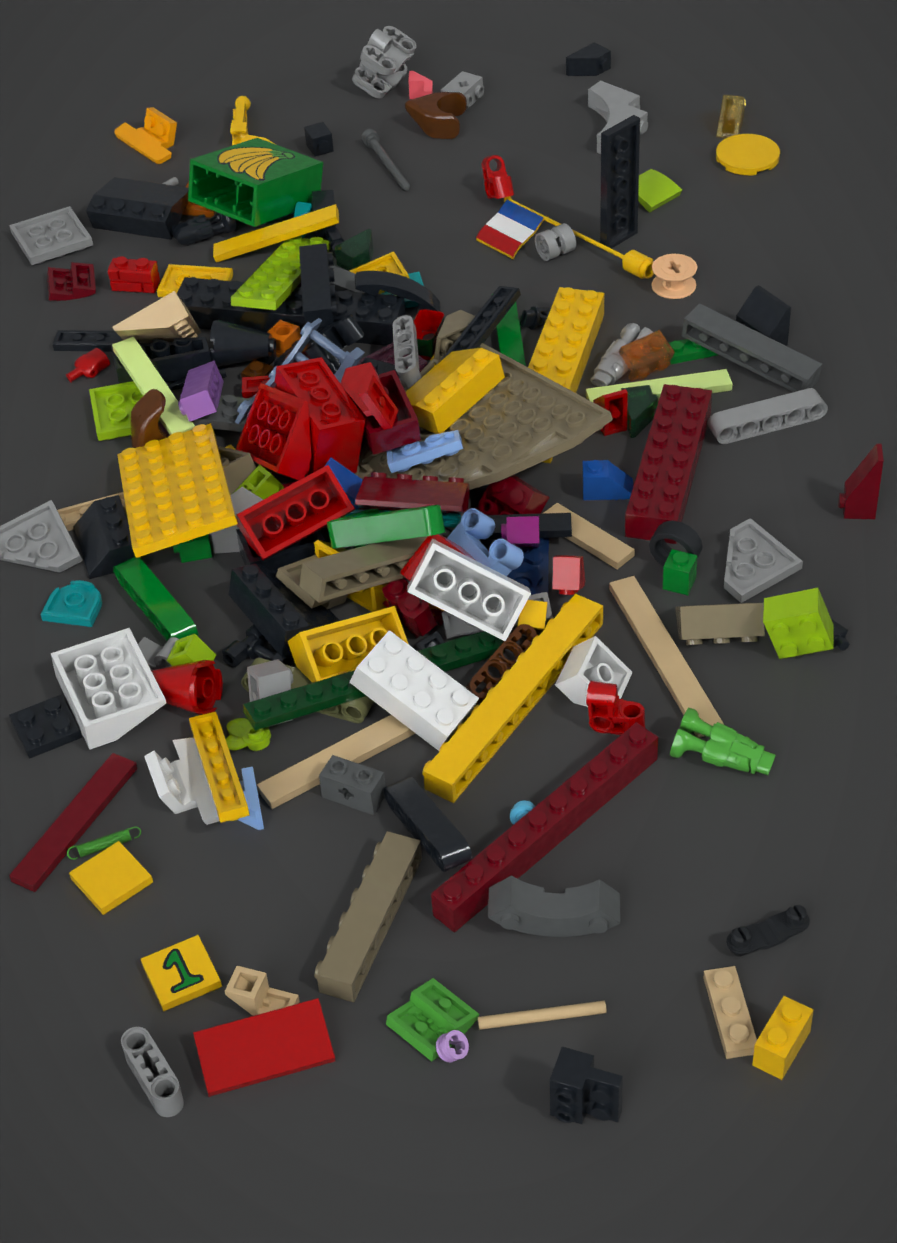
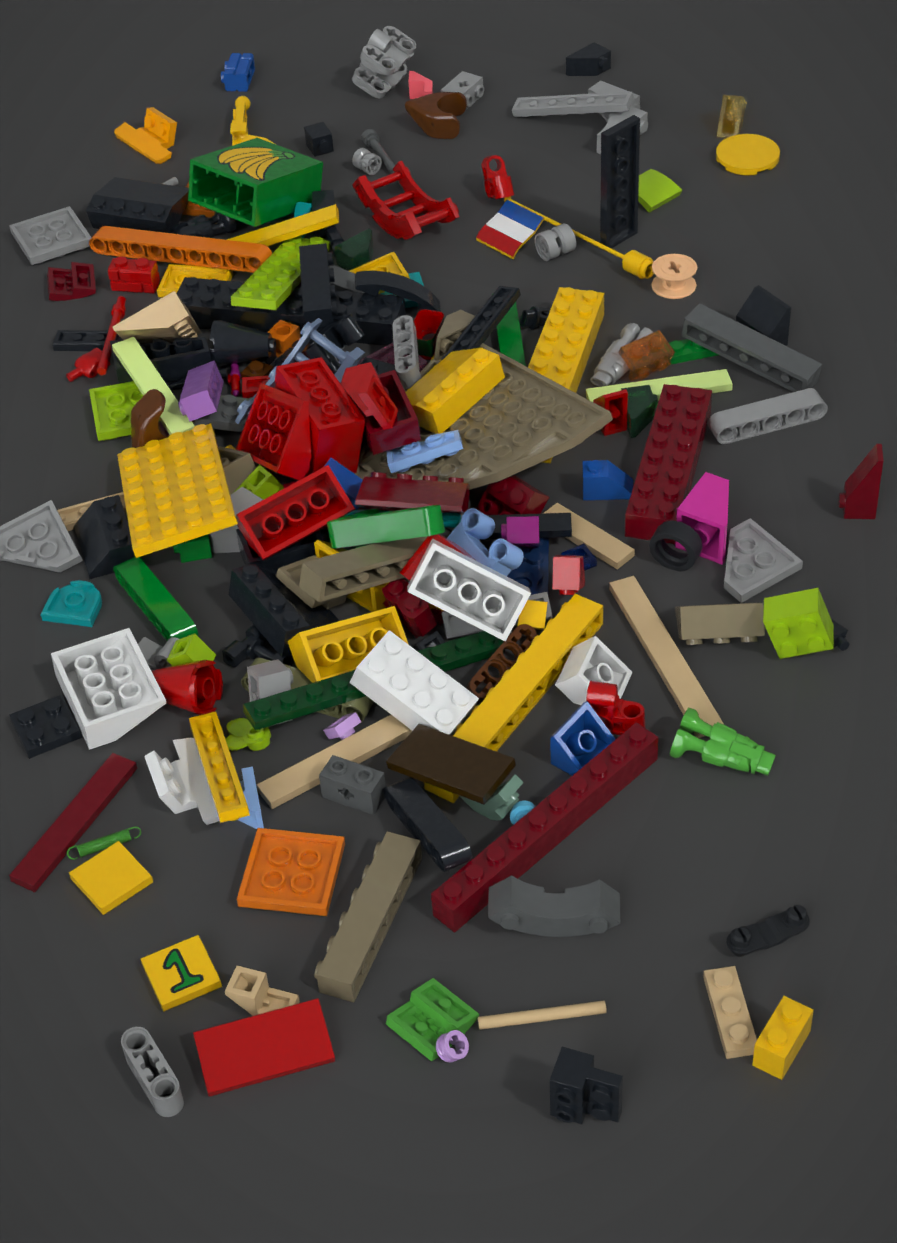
(118, 313): none -> red bar
(180, 249): none -> orange beam
(234, 380): none -> piece
(238, 72): none -> blue brick
(291, 872): none -> orange plate
(343, 726): none -> lavender plate
(366, 161): none -> light grey wheel
(403, 223): none -> red fence
(451, 763): none -> dark brown tile
(501, 800): none -> sand green brick
(572, 104): none -> light grey plate
(579, 740): none -> blue slope
(581, 550): none -> clear blue tile
(679, 572): green brick -> none
(707, 513): none -> dark pink slope

